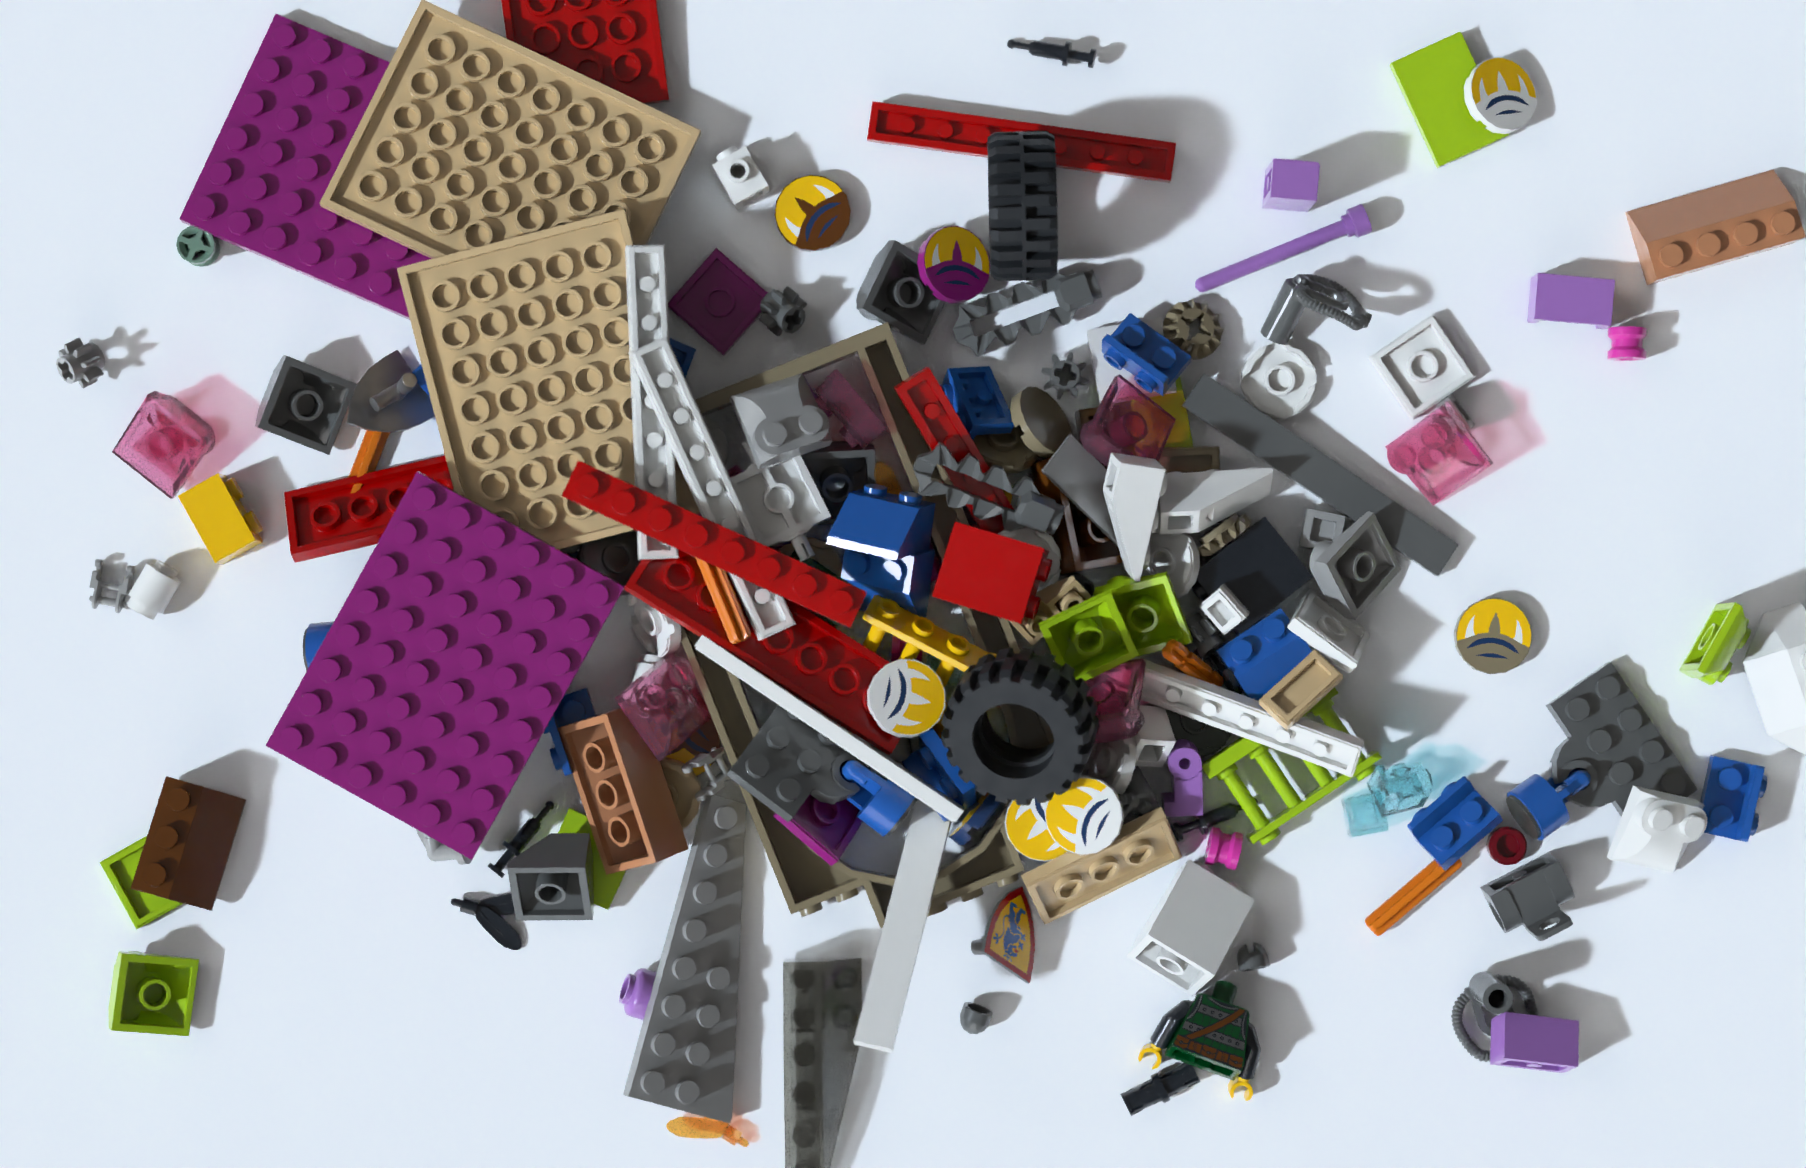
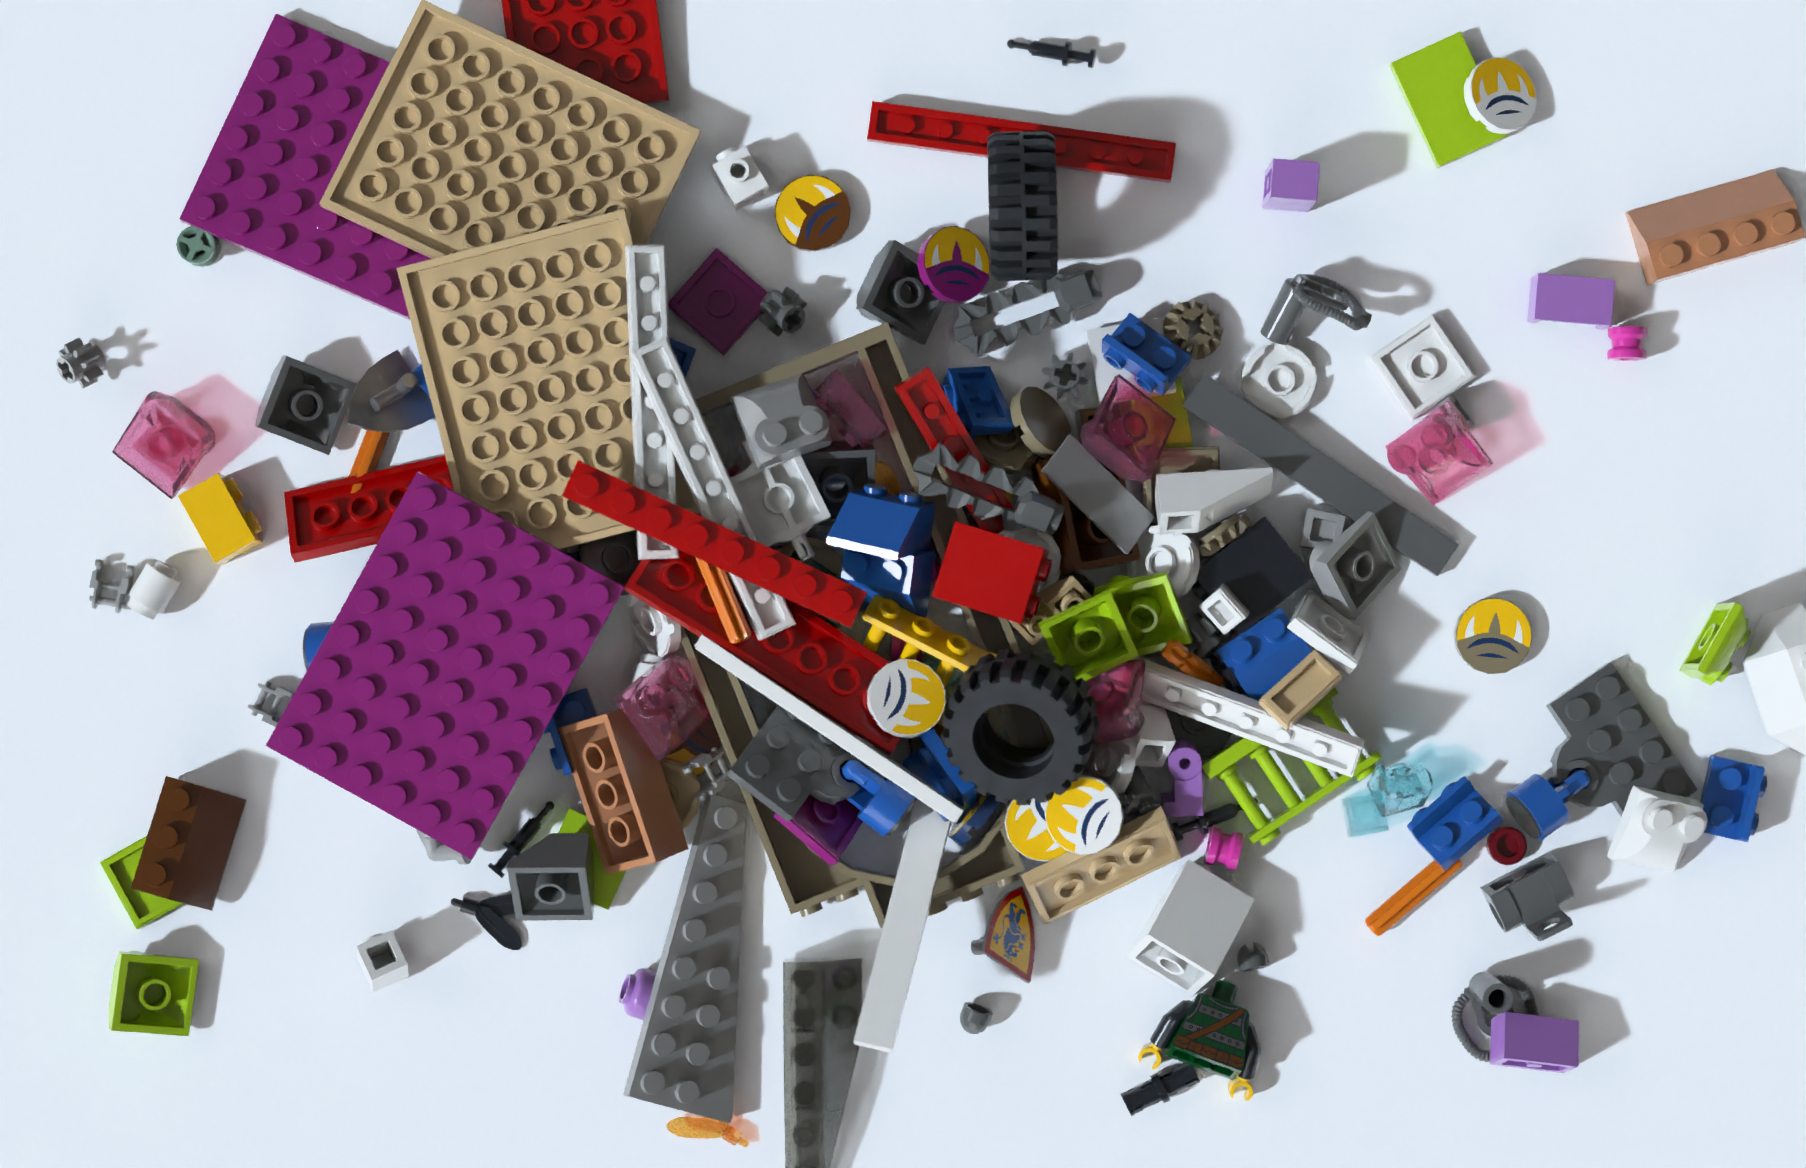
(280, 693): none -> light grey piece
(382, 960): none -> white brick
(1132, 498): white slope -> none
(1352, 223): medium lavender piece -> none

